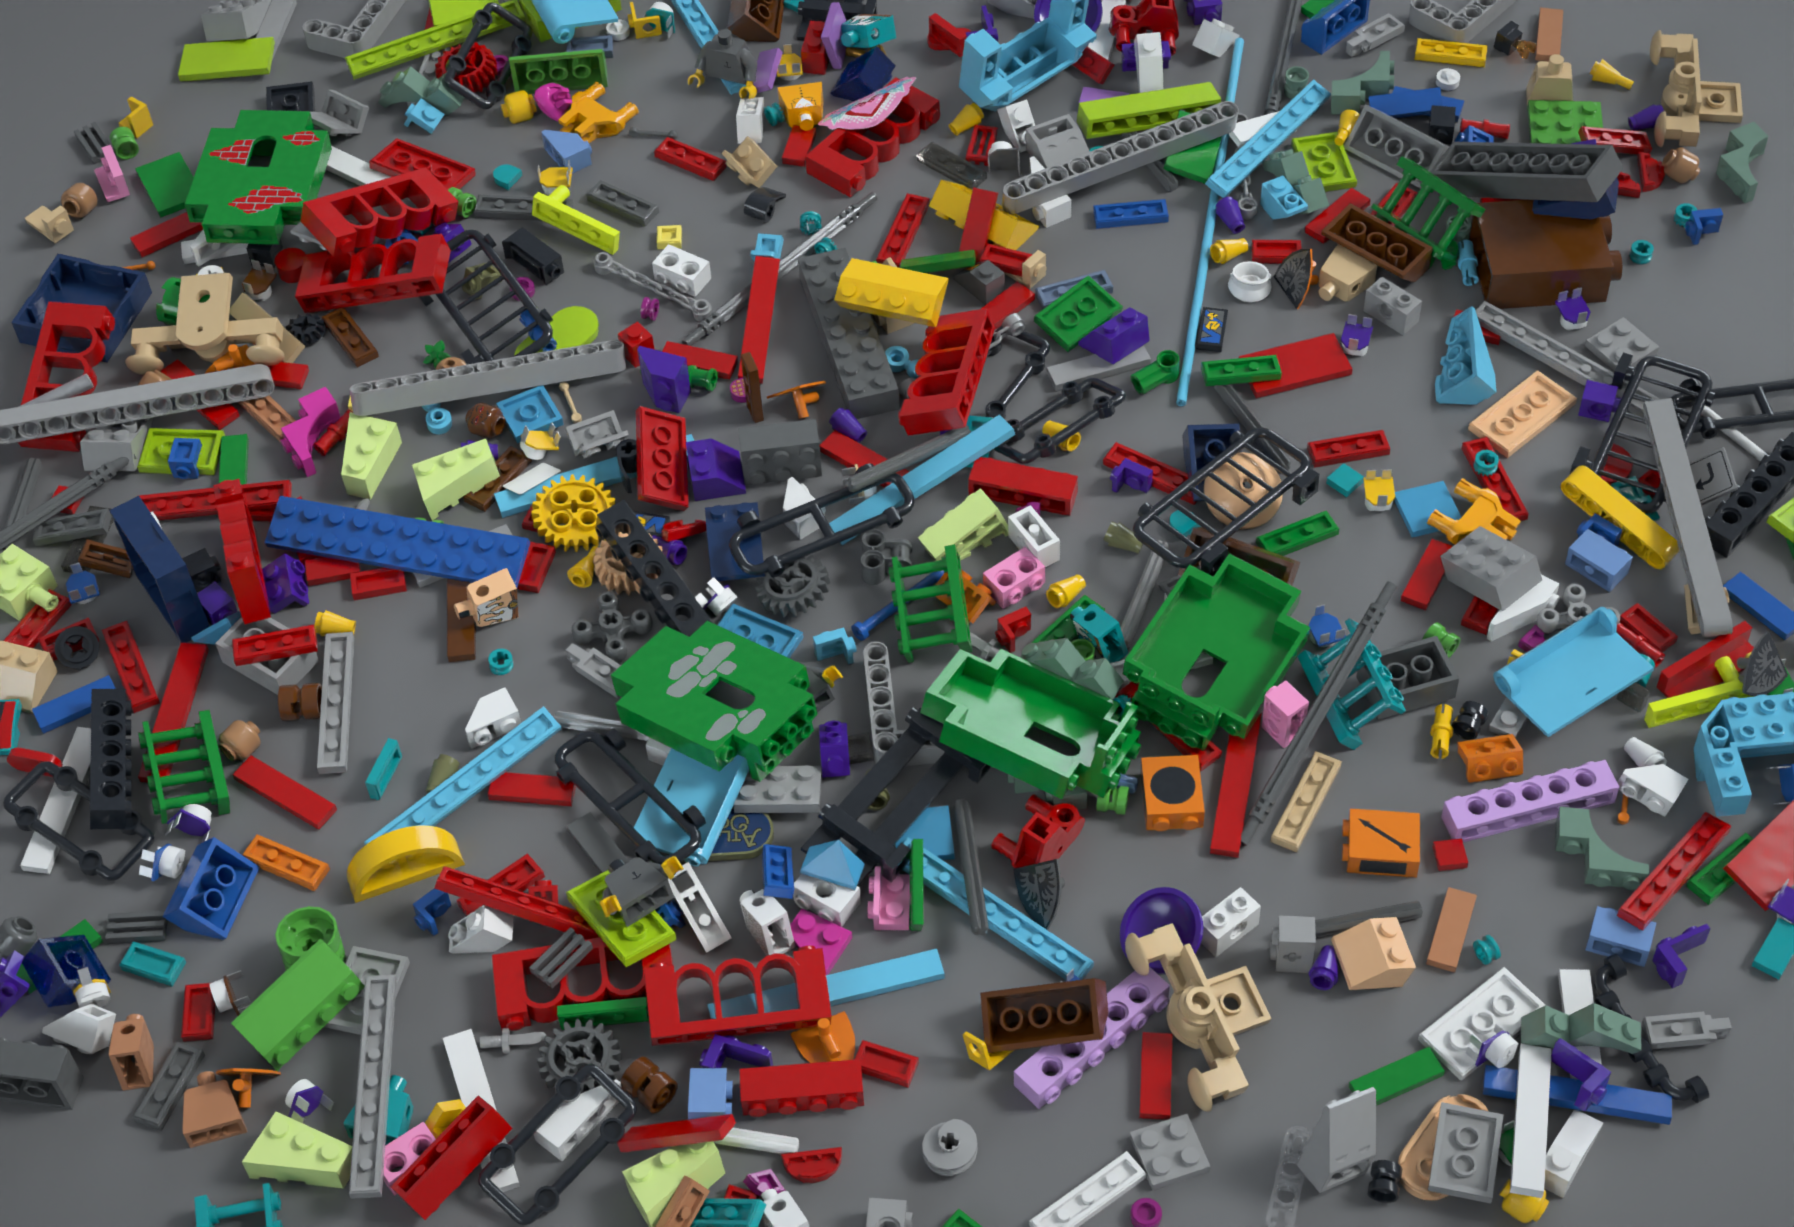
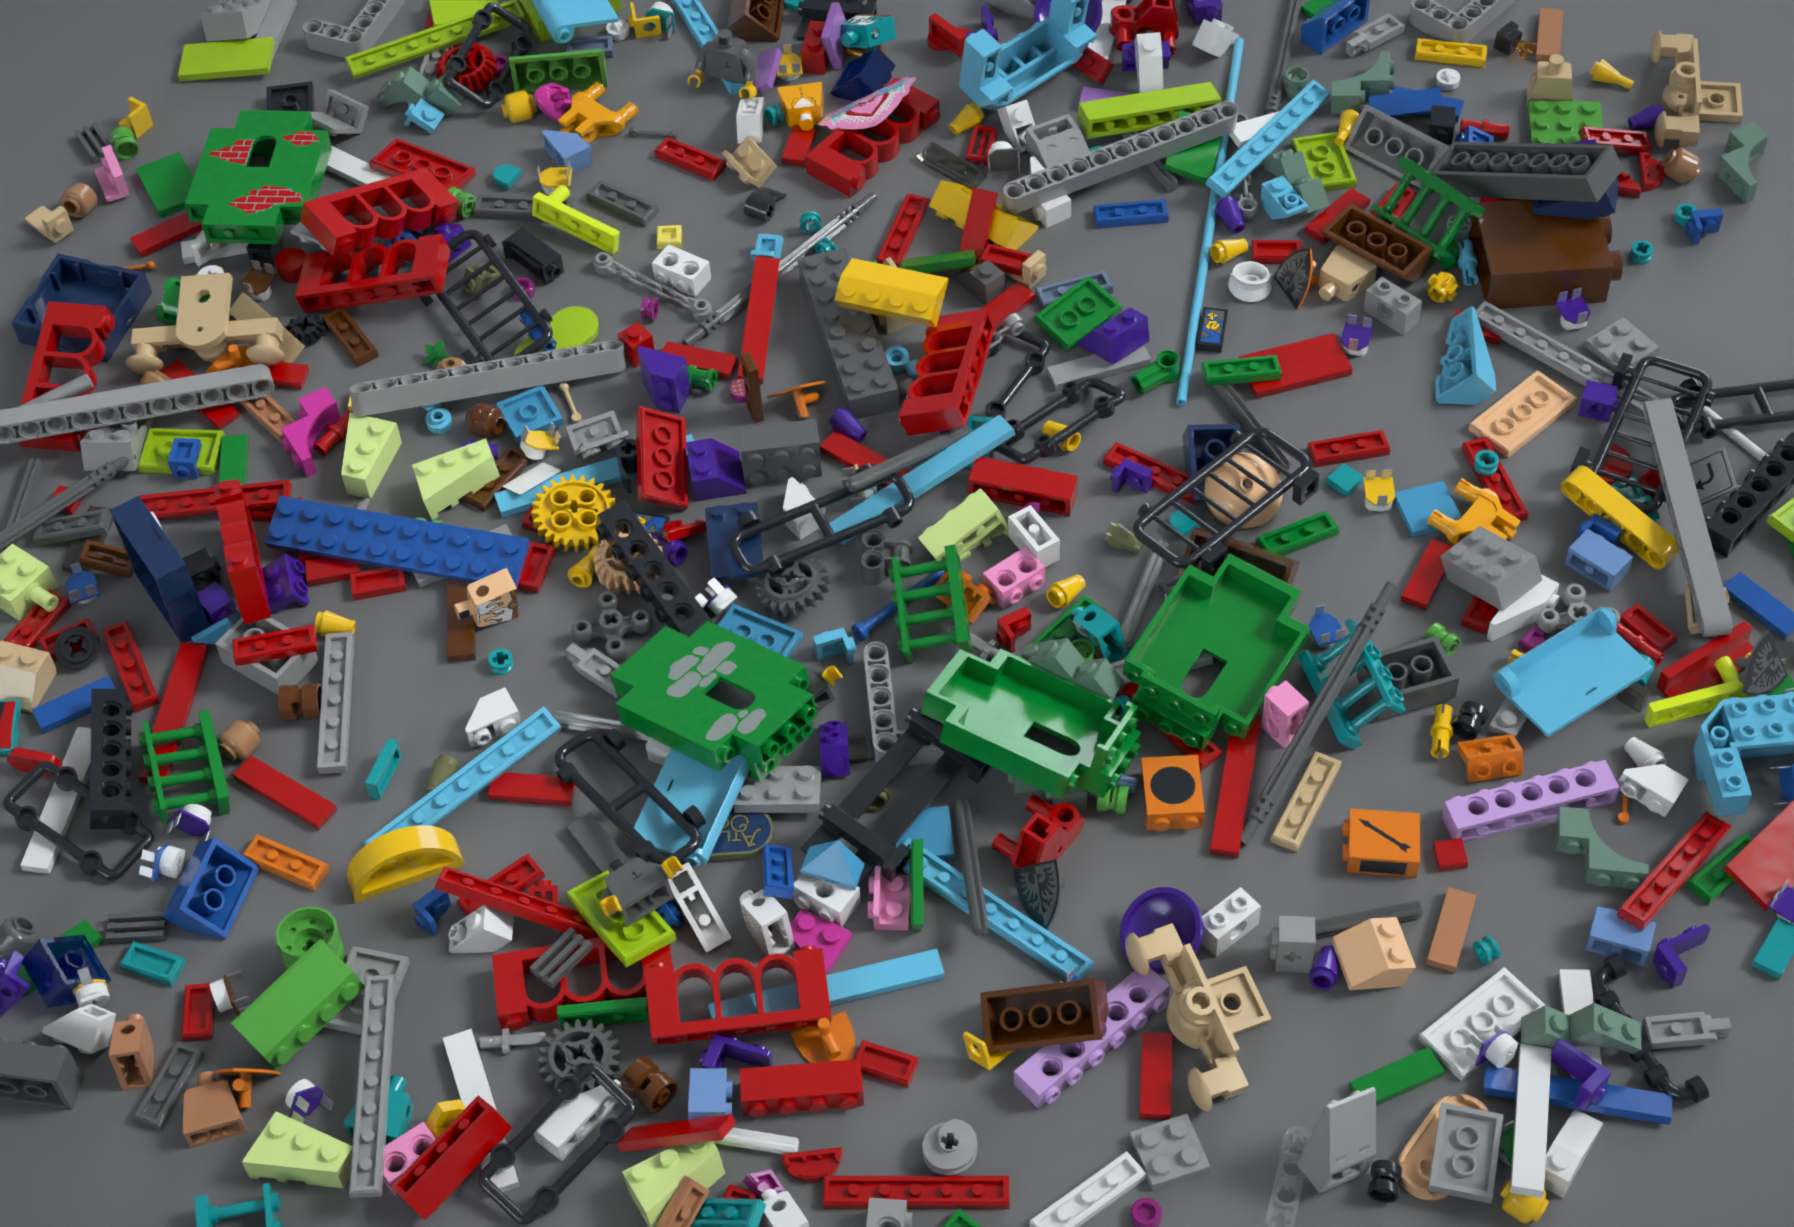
(919, 1191): none -> red tile
(1442, 287): none -> yellow gear

